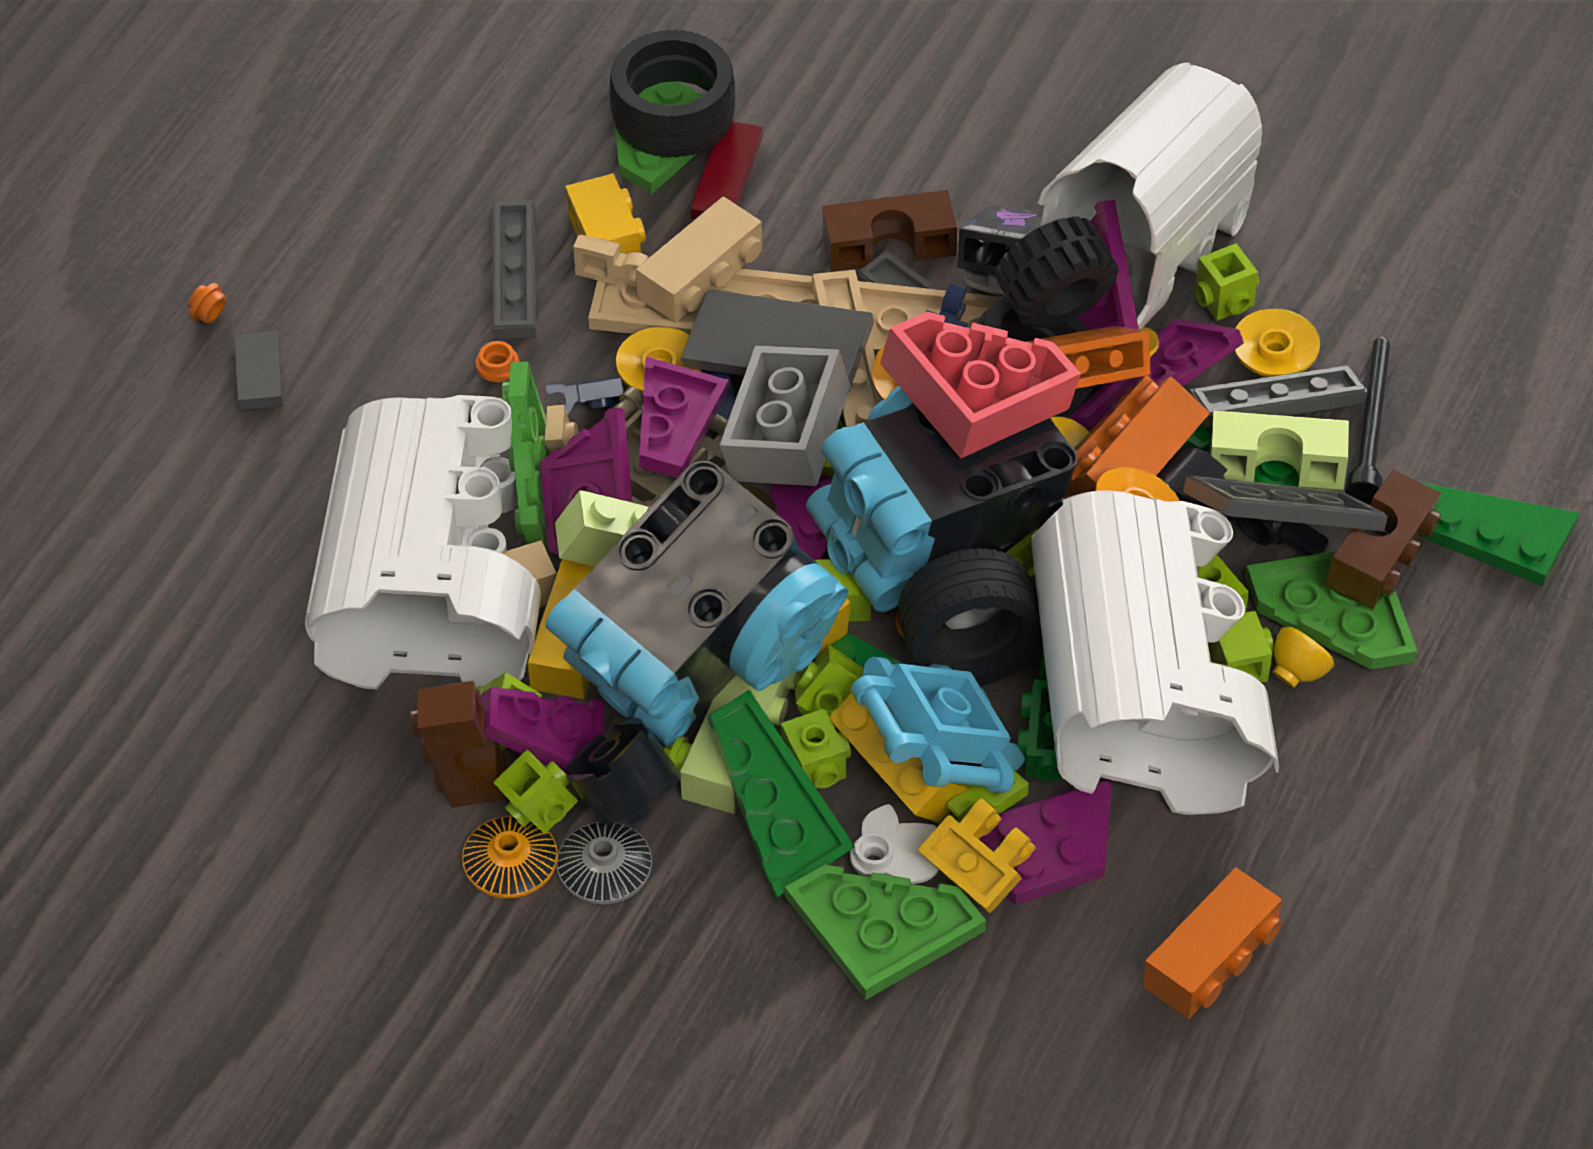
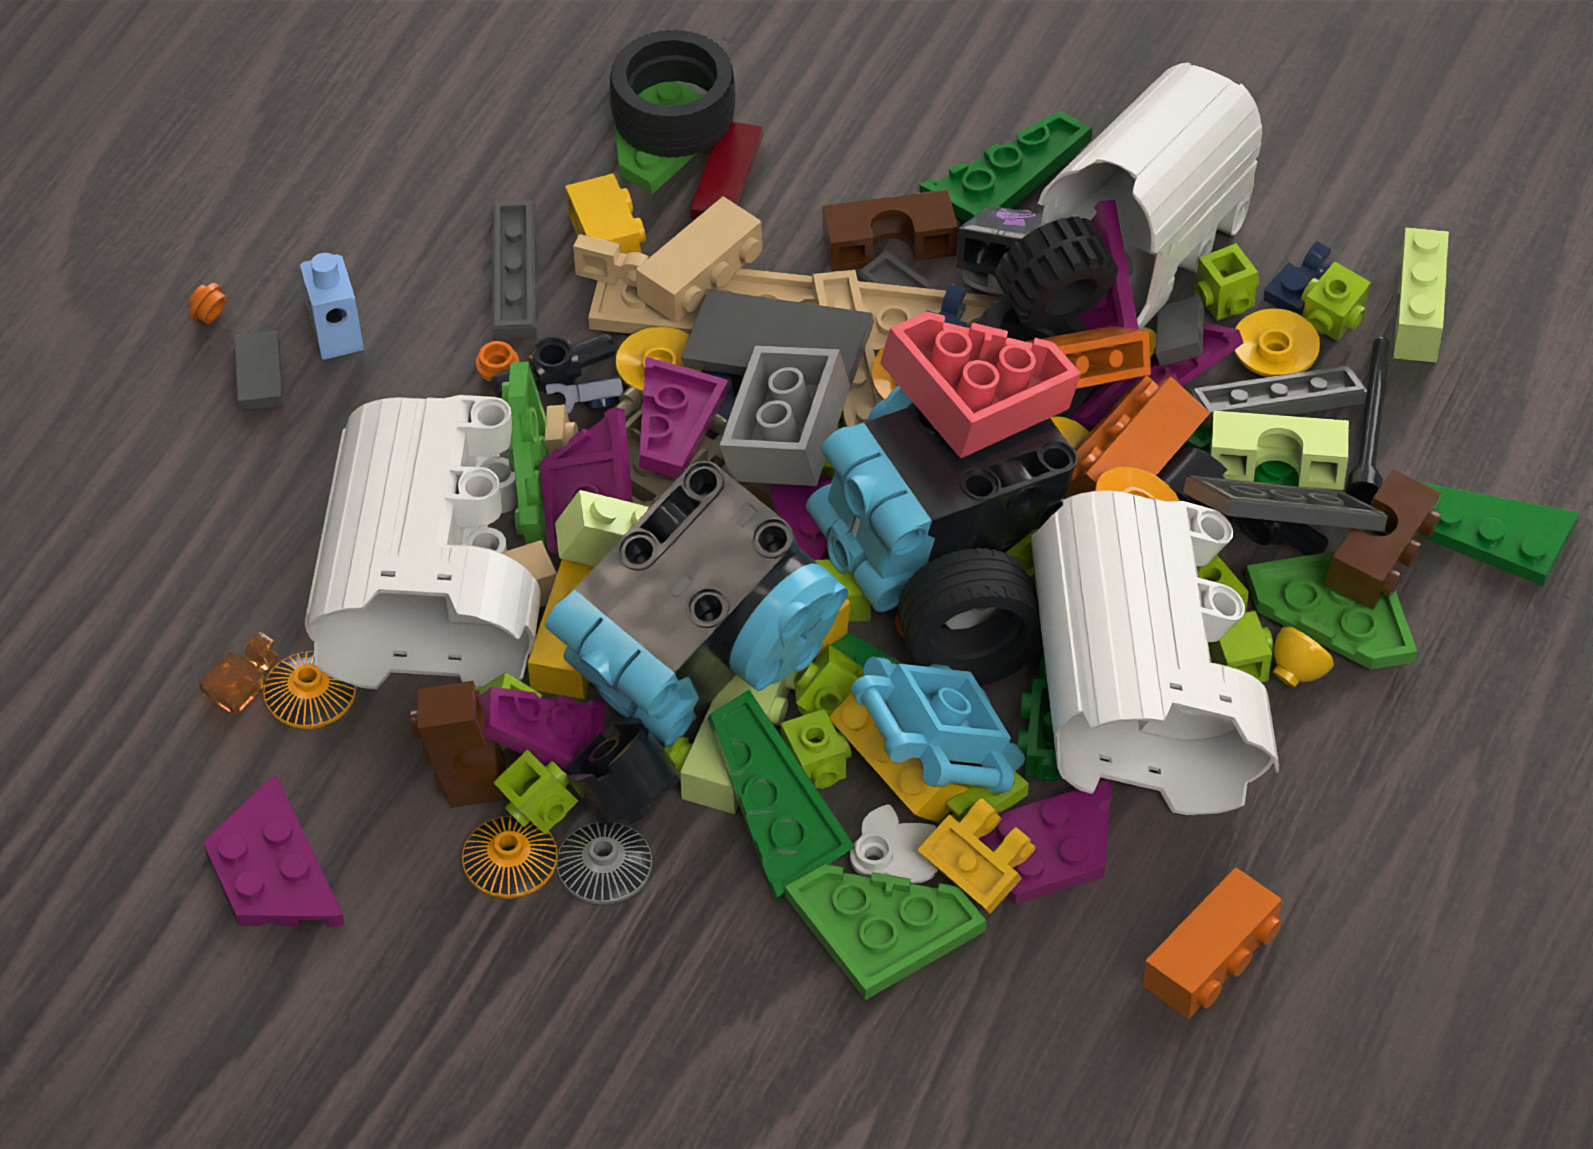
(239, 680): none -> clear orange plate
(270, 864): none -> magenta wing
(302, 703): none -> dish
(326, 288): none -> light blue torso
(560, 361): none -> black axle
(1012, 169): none -> green wing
(1180, 331): none -> dark grey tile
(1289, 284): none -> dark blue plate
(1336, 301): none -> lime brick
(1421, 295): none -> yellowish green arch

